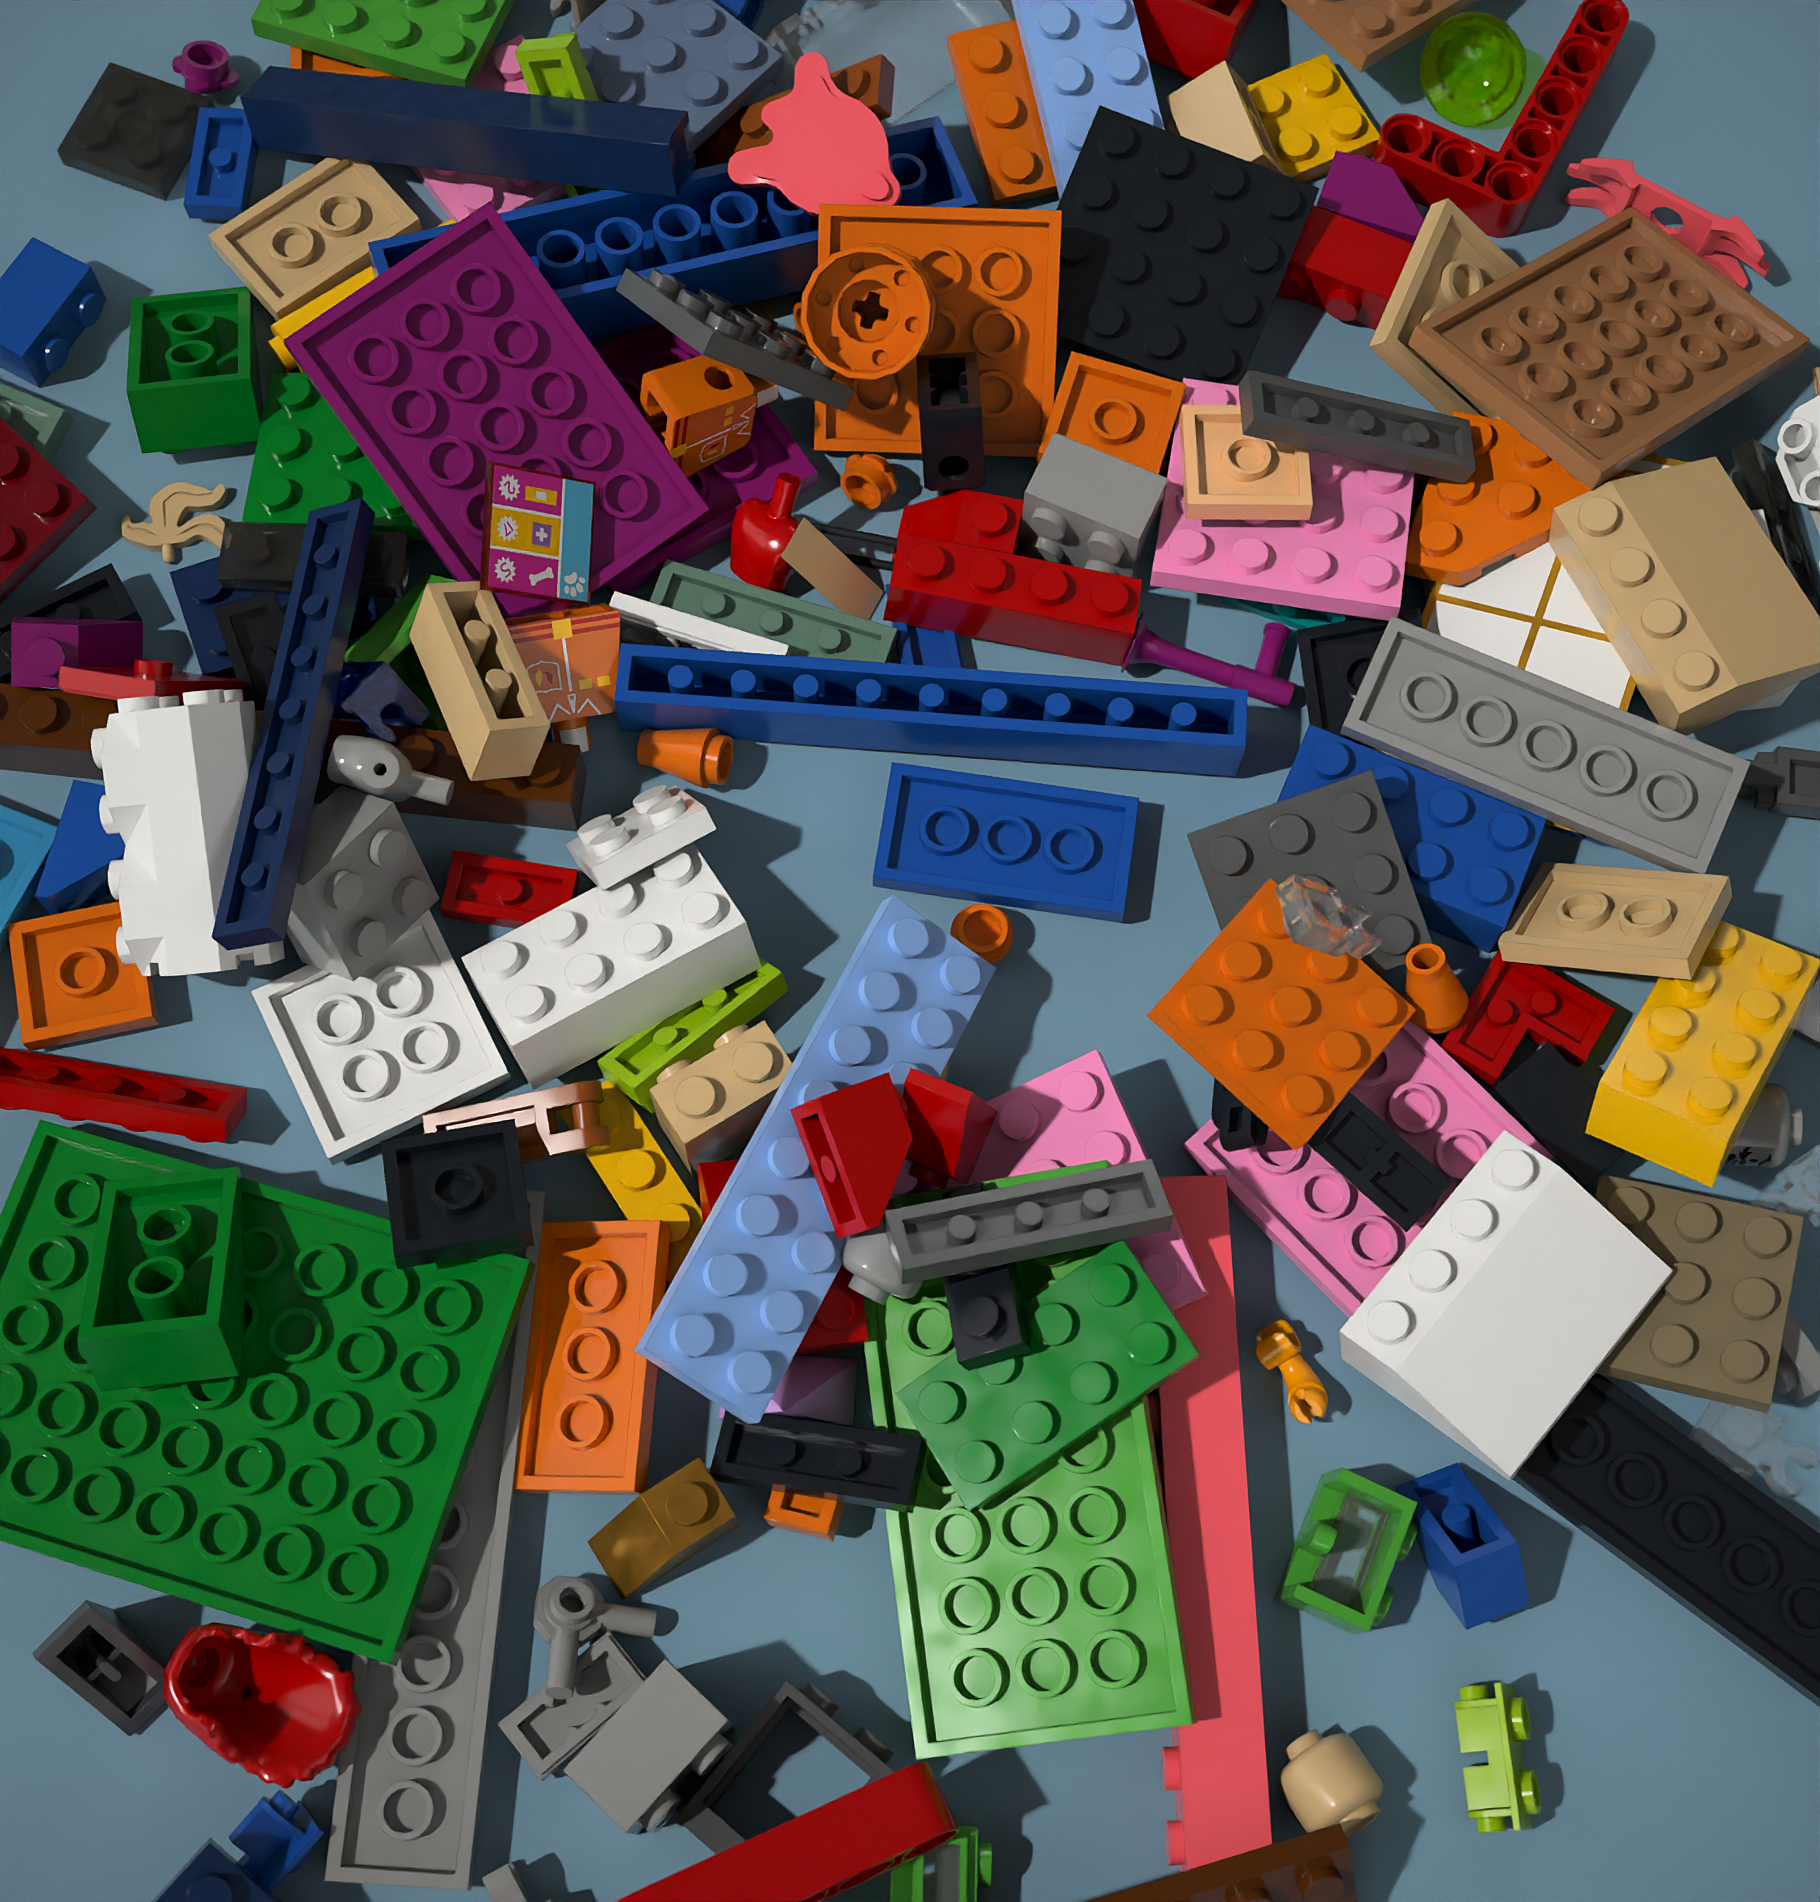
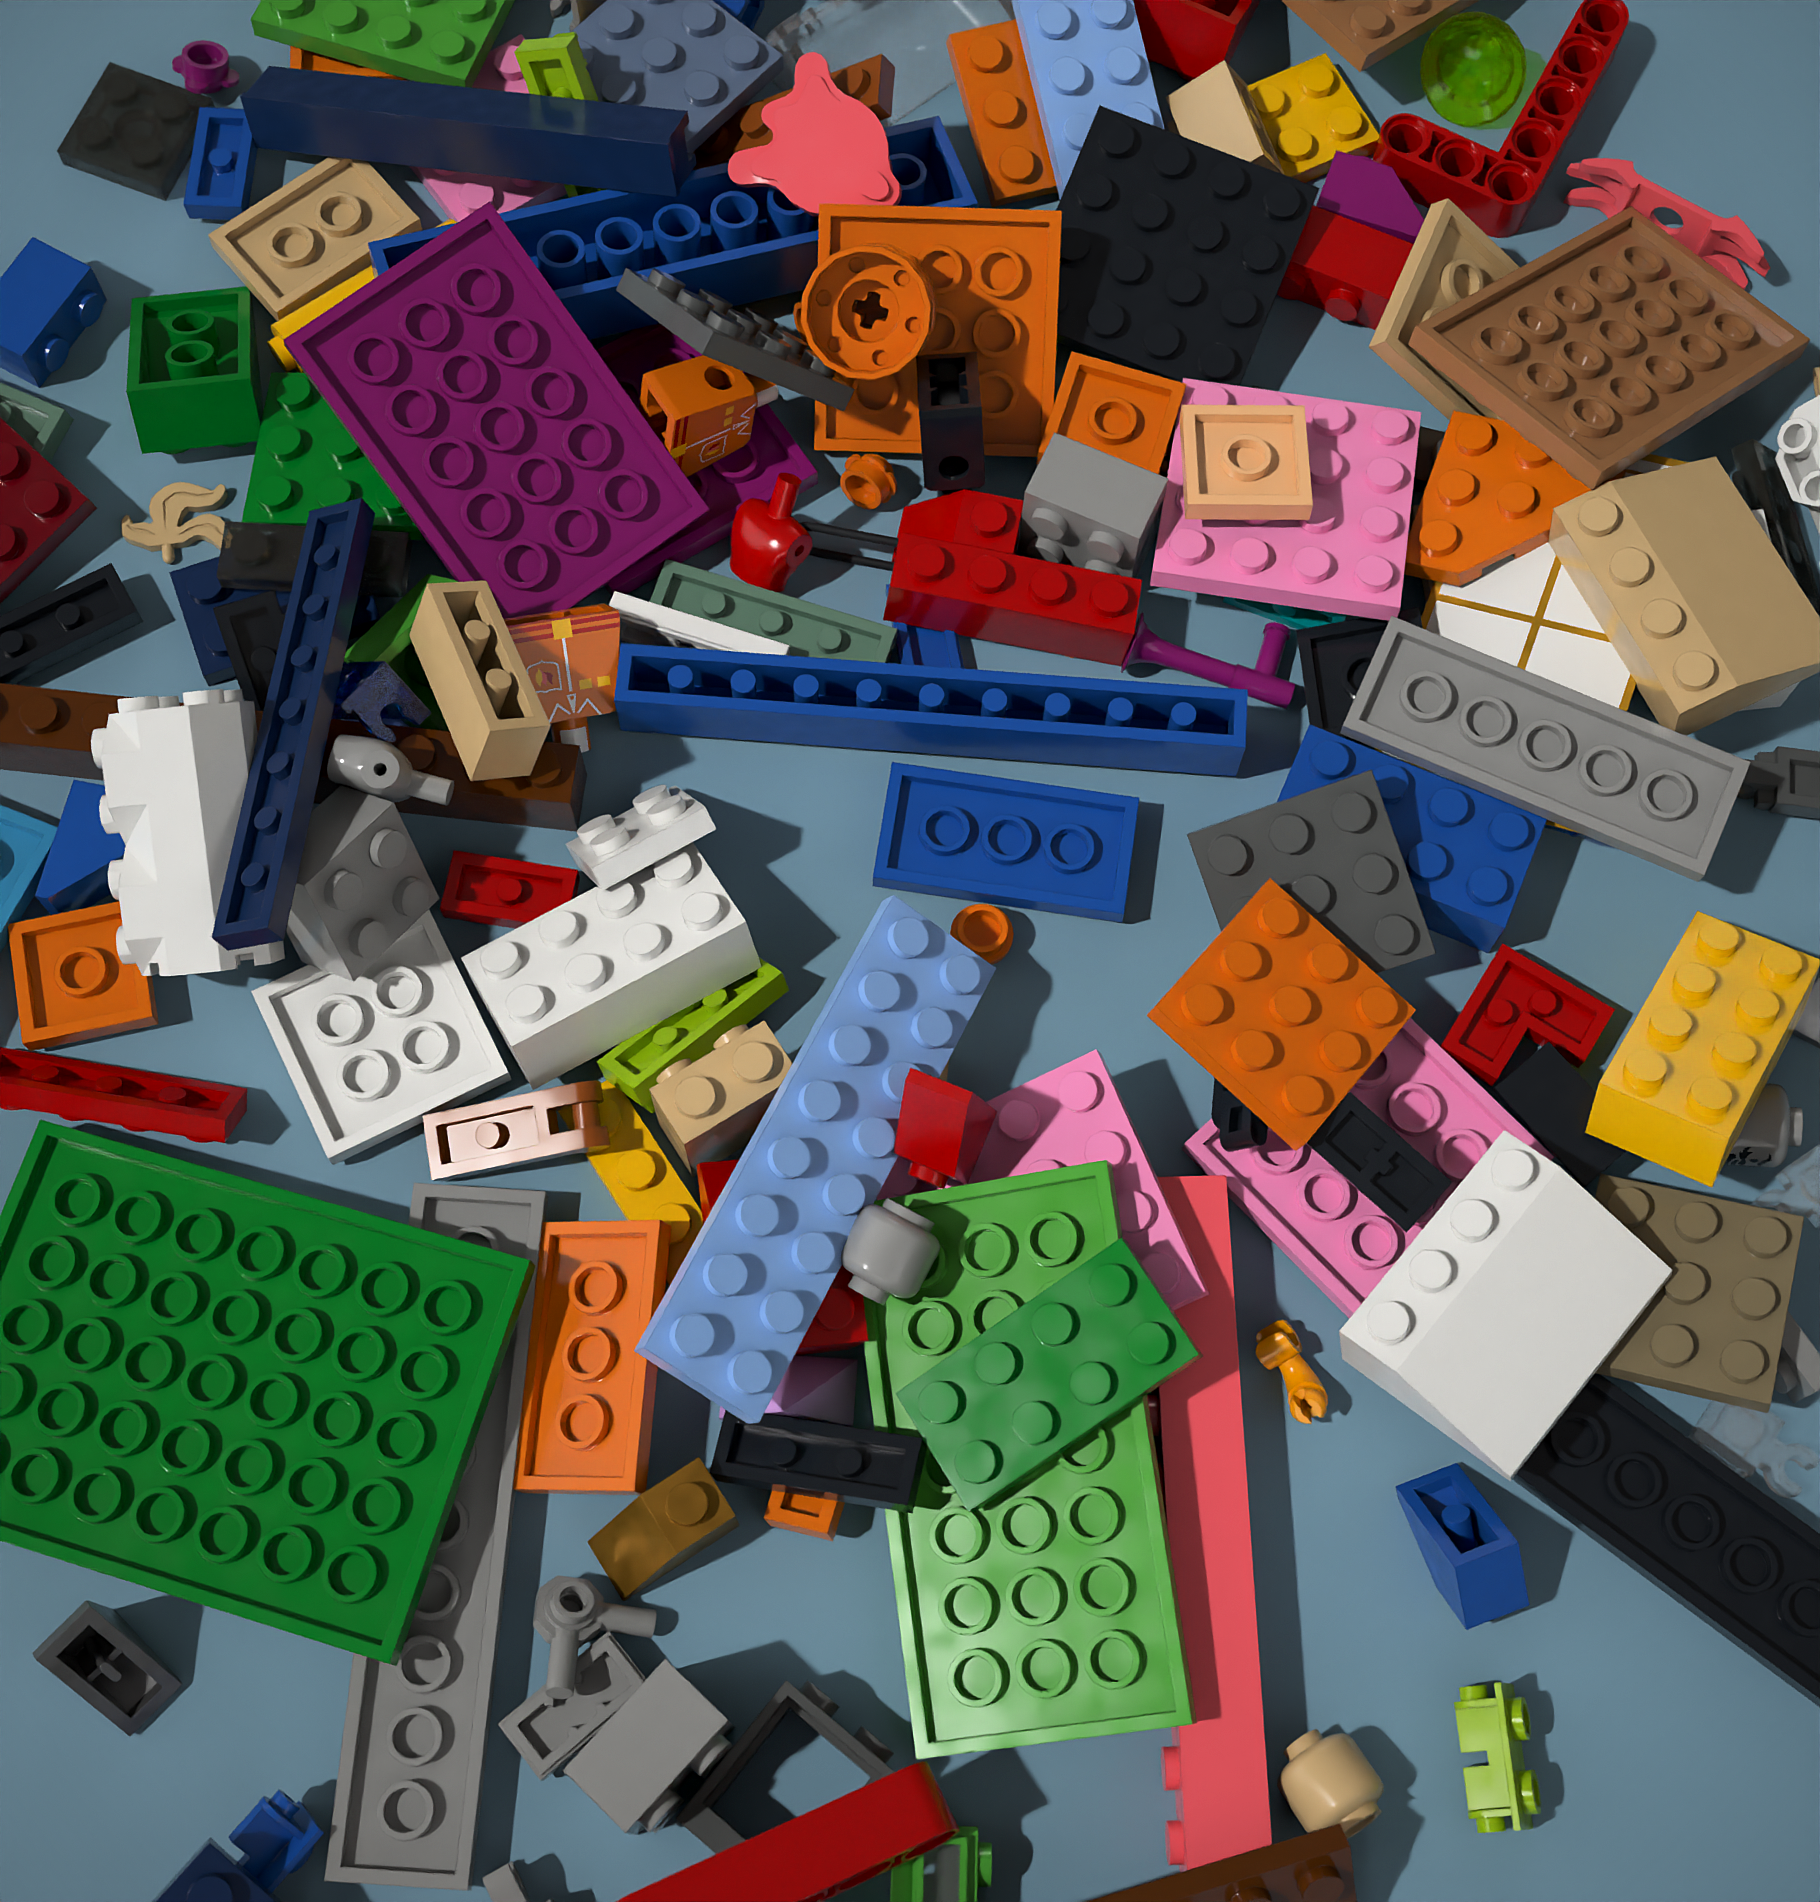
(47, 643): magenta slope -> none
(144, 679): red plate -> none
(166, 1281): green slope -> none
(262, 1700): red piece -> none
(456, 1193): black plate -> none
(537, 534): piece -> none
(689, 754): orange cone -> none
(831, 572): tan sticker -> none
(856, 1149): red slope -> none
(986, 1309): black hinge -> none
(1027, 1221): dark grey plate -> none
(1320, 920): clear plate -> none
(1348, 1551): bright green window -> none
(1356, 426): dark grey plate -> none
(1433, 990): orange cone -> none
(1616, 919): tan plate -> none

